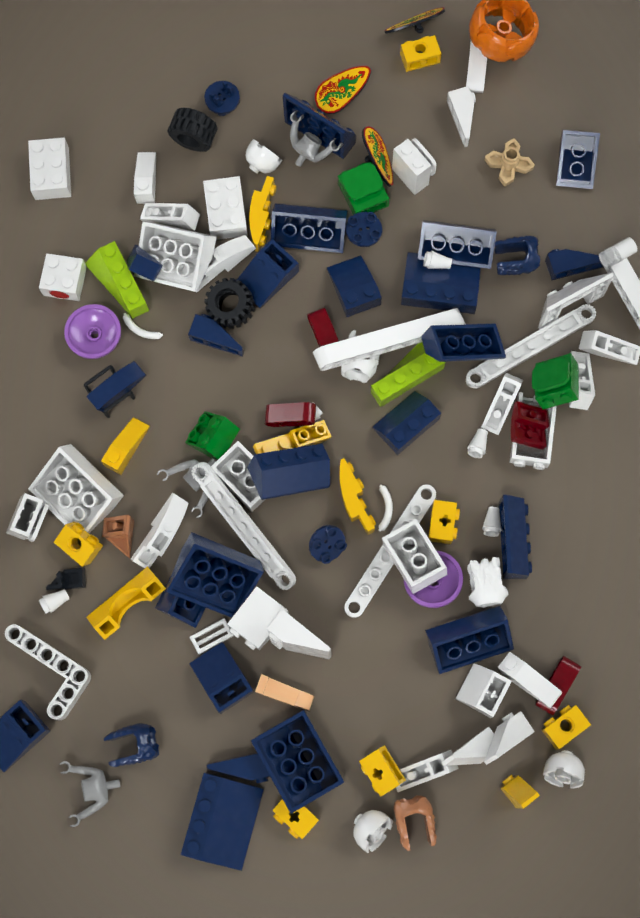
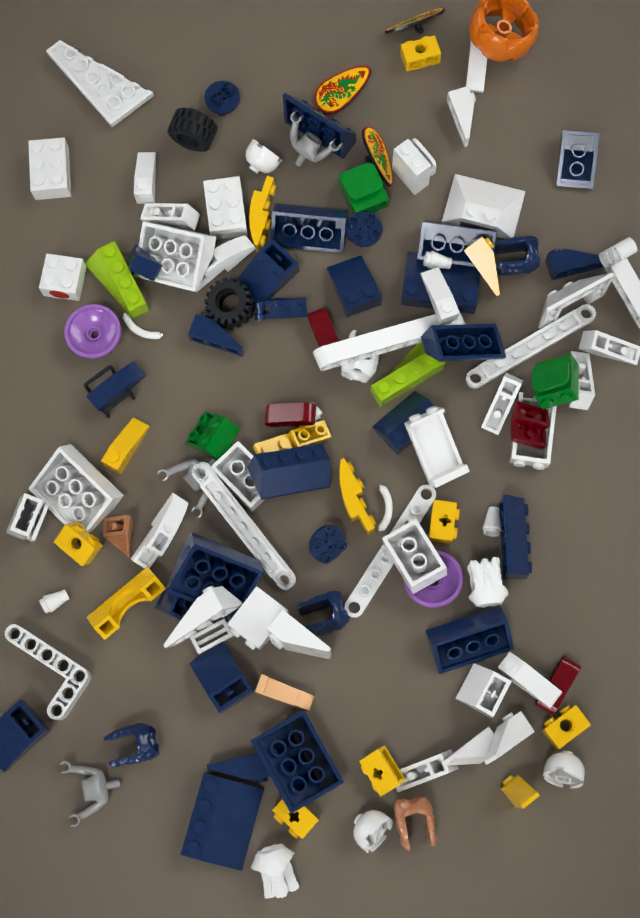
(68, 579): black slope -> none
(103, 87): none -> white wing
(208, 607): none -> white wedge
(275, 867): none -> white piece
(280, 308): none -> dark blue plate
(339, 615): none -> dark blue piece
(435, 447): none -> white panel
(440, 296): none -> white slope
(477, 446): white cone -> none
(483, 259): none -> slope
(484, 205): none -> white slope
(509, 162): tan plant -> none

